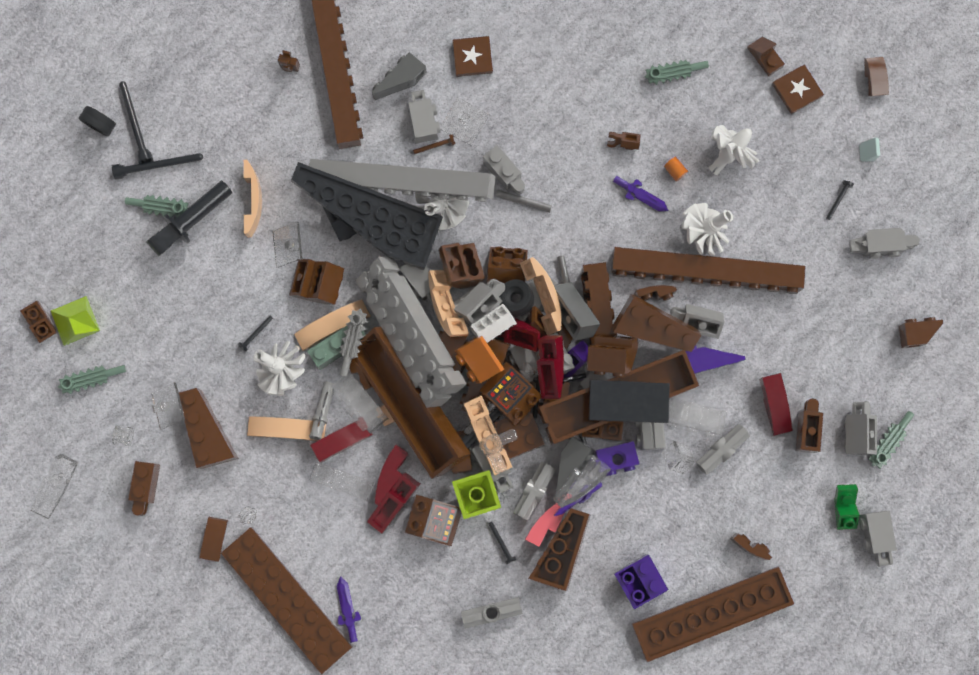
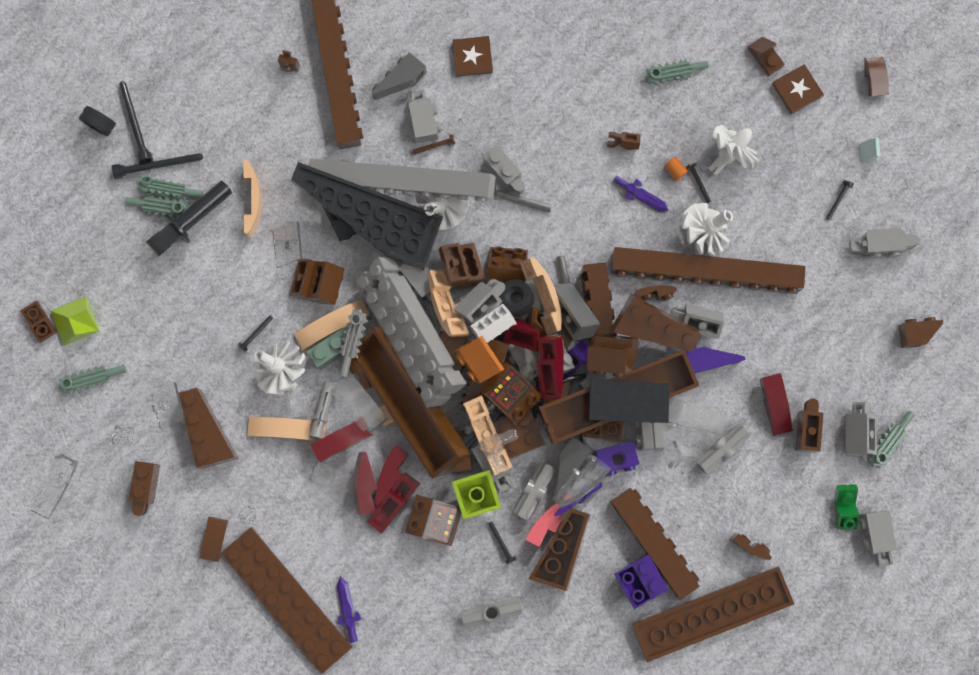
(148, 185): none -> sand green piece
(363, 485): none -> dark red slope
(654, 543): none -> reddish brown brick
(699, 182): none -> black piece

